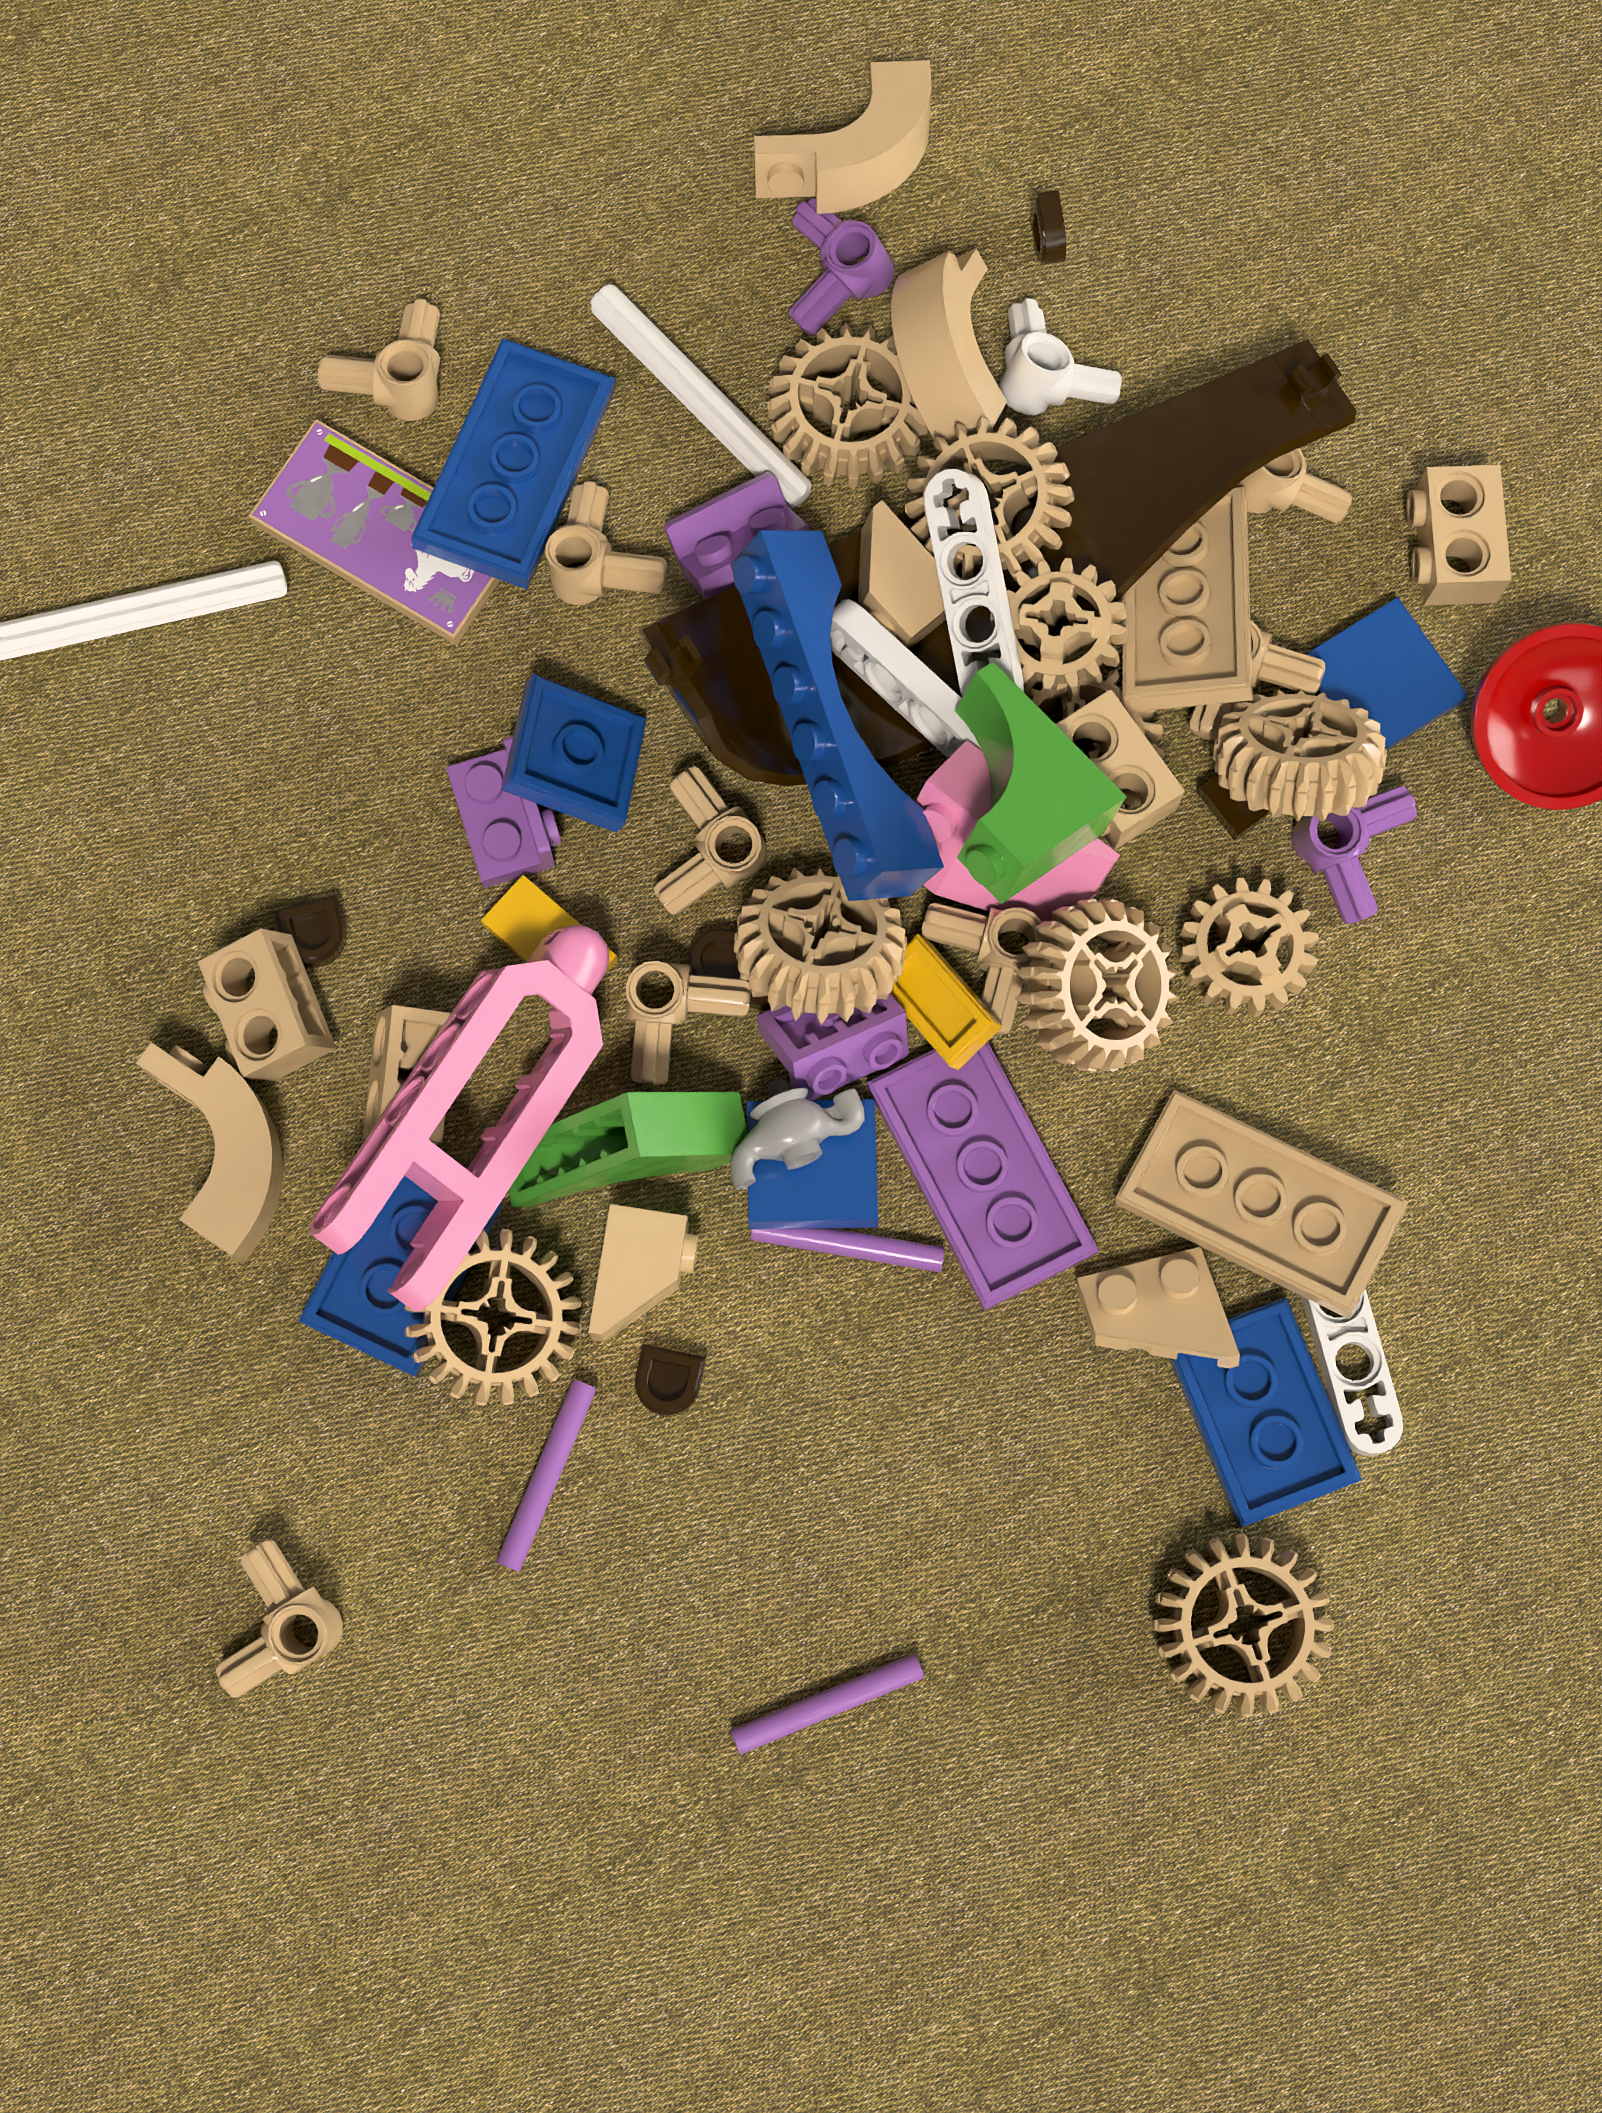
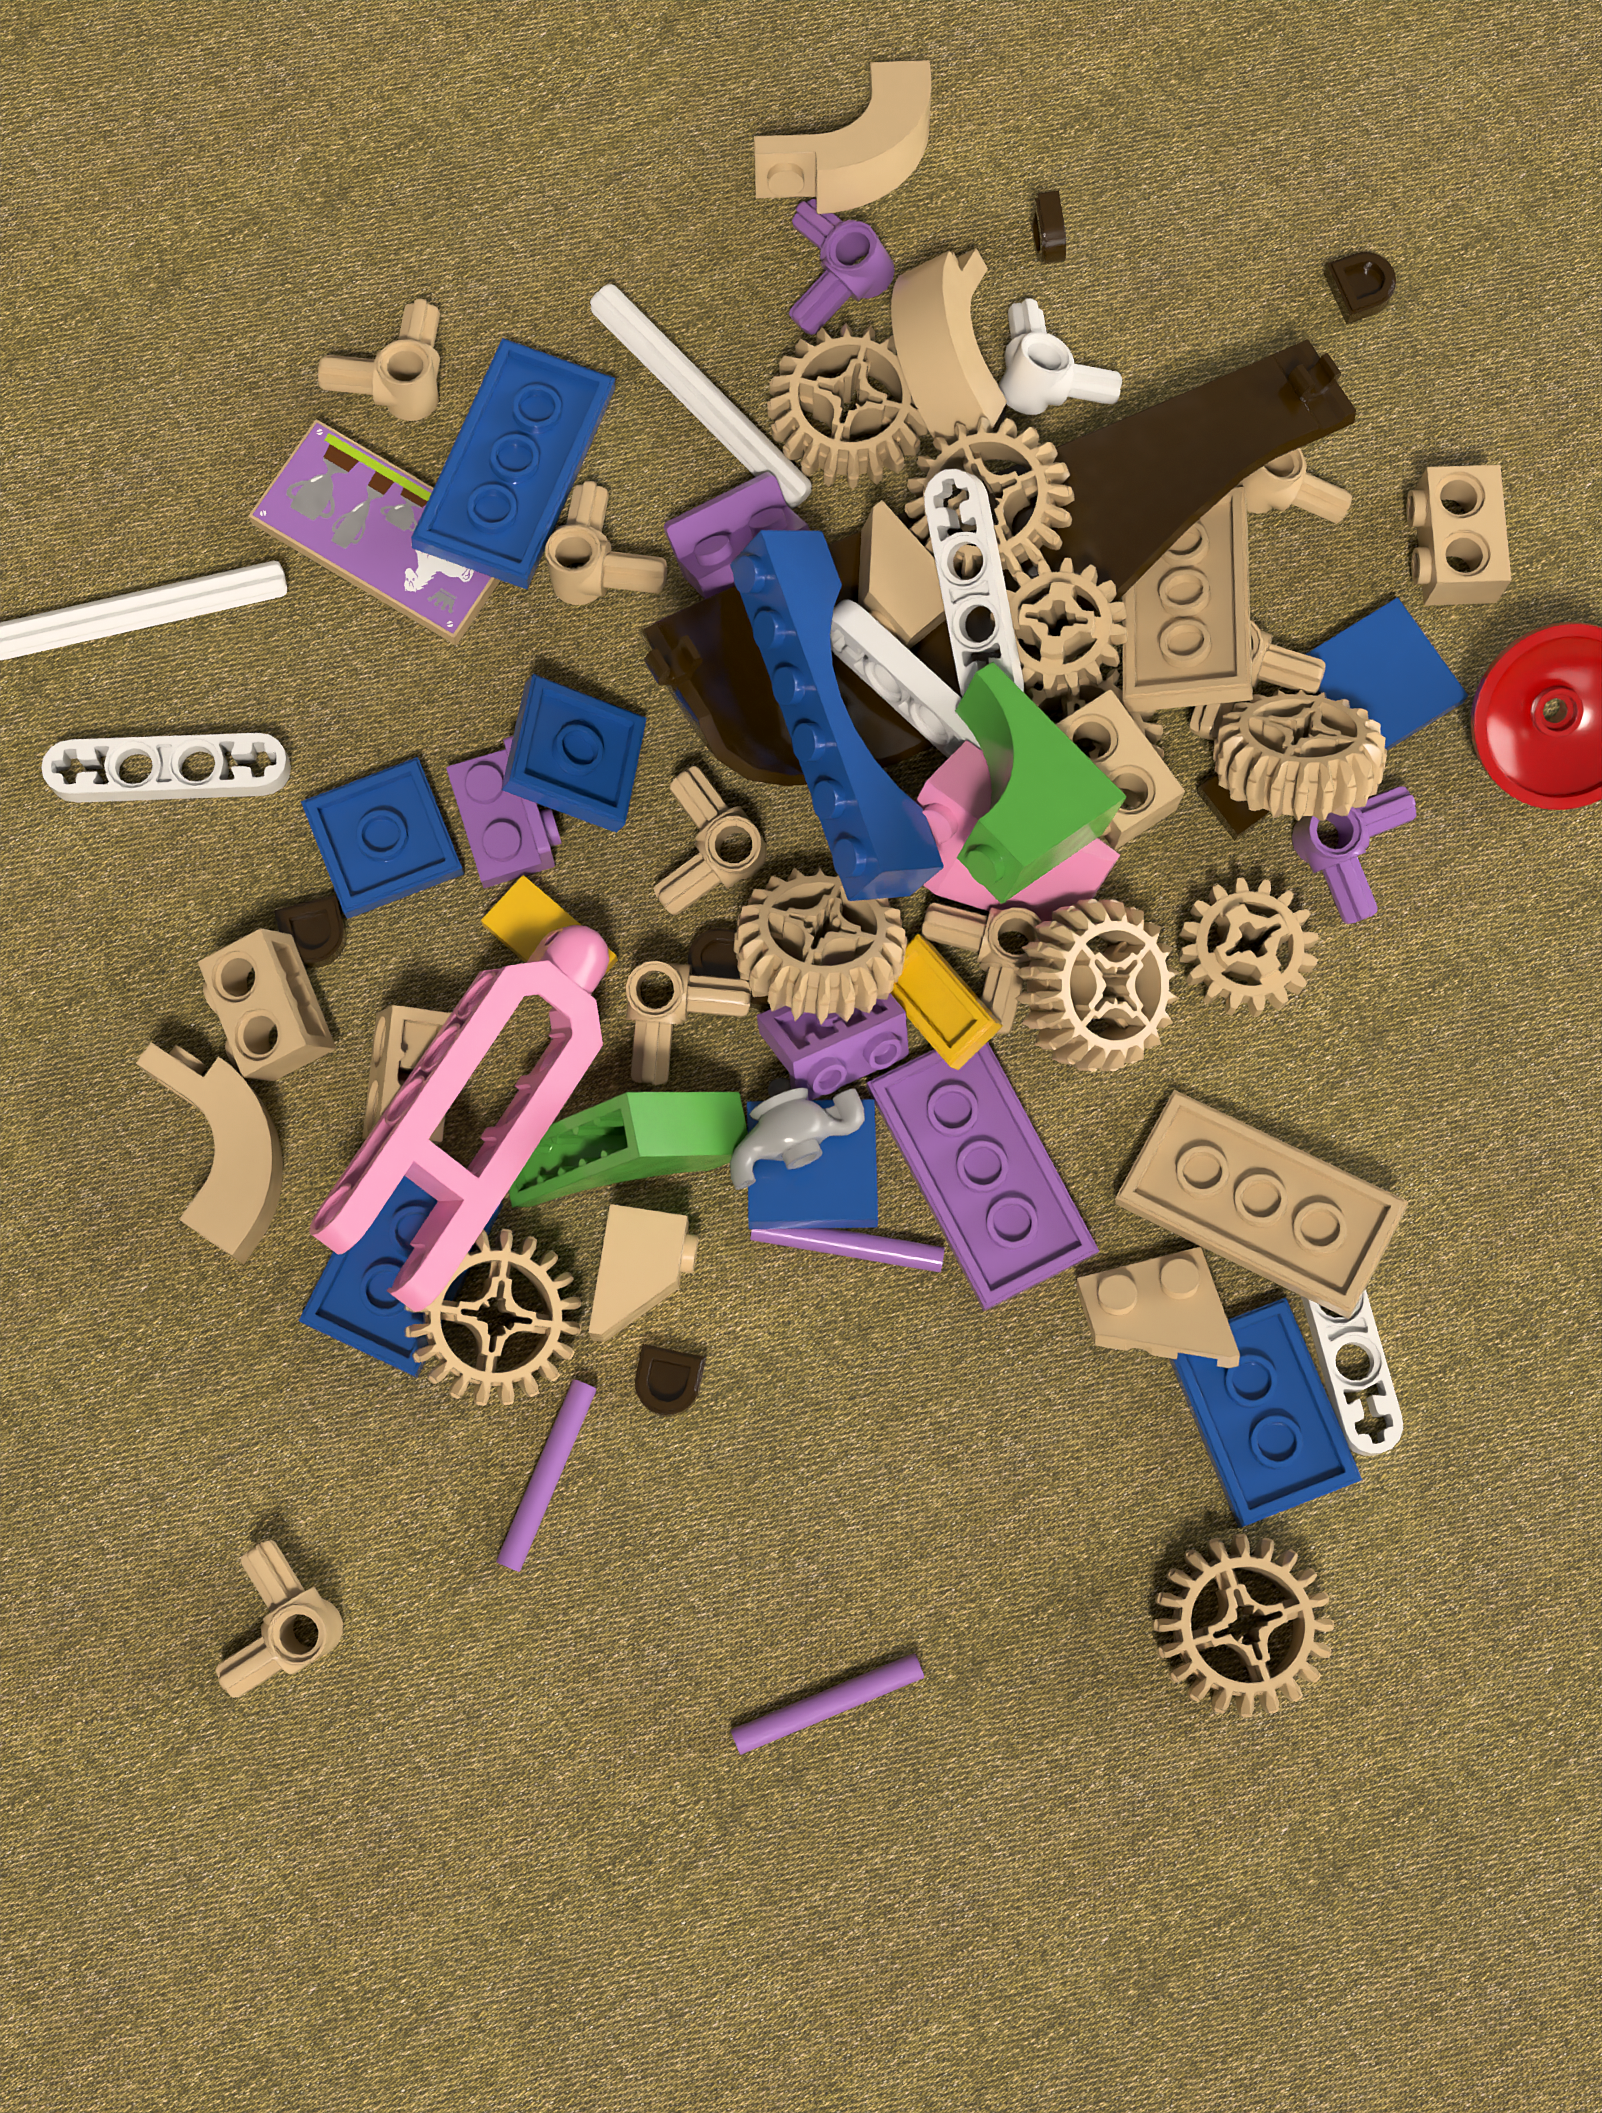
(167, 761): none -> white beam
(382, 838): none -> blue tile
(1361, 284): none -> dark brown tile

